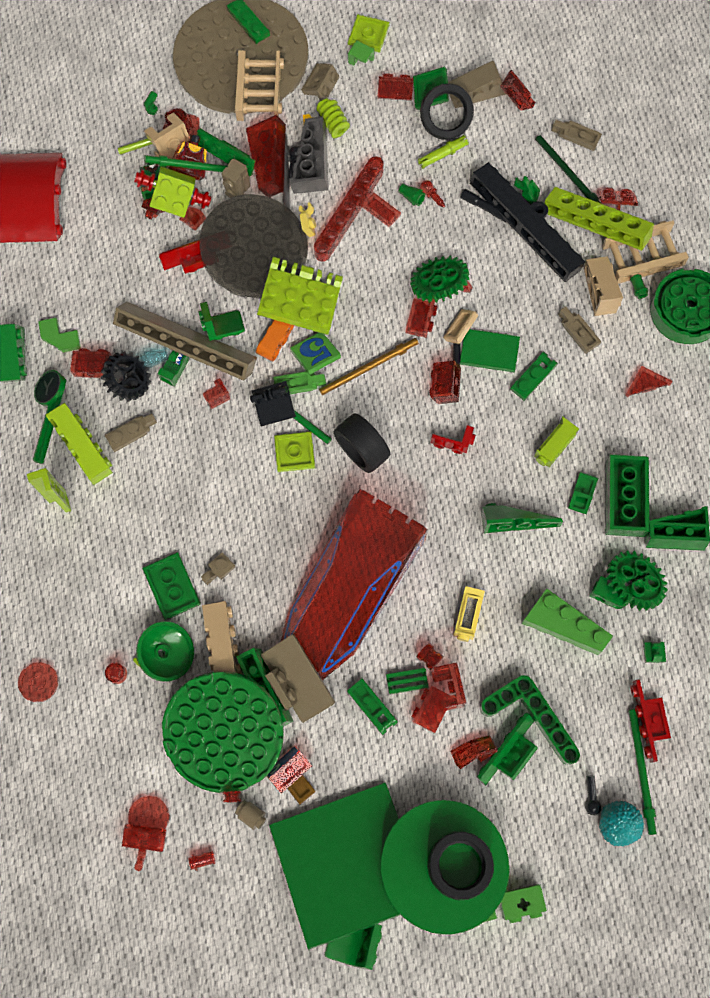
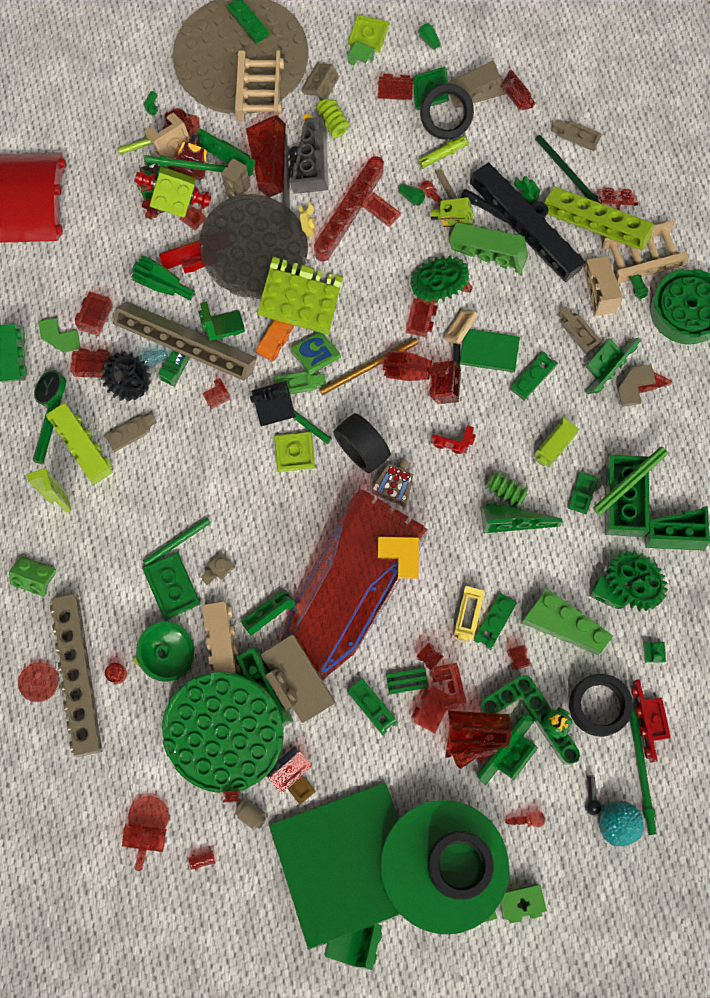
(31, 576): none -> bright green bracket
(83, 682): none -> dark tan brick
(93, 313): none -> clear red brick
(158, 278): none -> green piece
(177, 541): none -> green bar
(267, 611): none -> green plate
(394, 483): none -> torso
(404, 550): none -> yellow tile
(411, 367): none -> clear red piece
(429, 36): none -> green cone
(445, 184): none -> dark tan bar
(454, 211): none -> lime torso
(476, 731): none -> clear red wedge
(490, 245): none -> bright green wedge
(495, 620): none -> green plate
(507, 488): none -> bright green piece
(518, 657): none -> clear red wheel
(536, 819): none -> clear red bar
(557, 723): none -> green head
(607, 360): none -> green bracket
(621, 692): none -> black tyre
(629, 390): none -> dark tan tile
(630, 480): none -> bright green axle

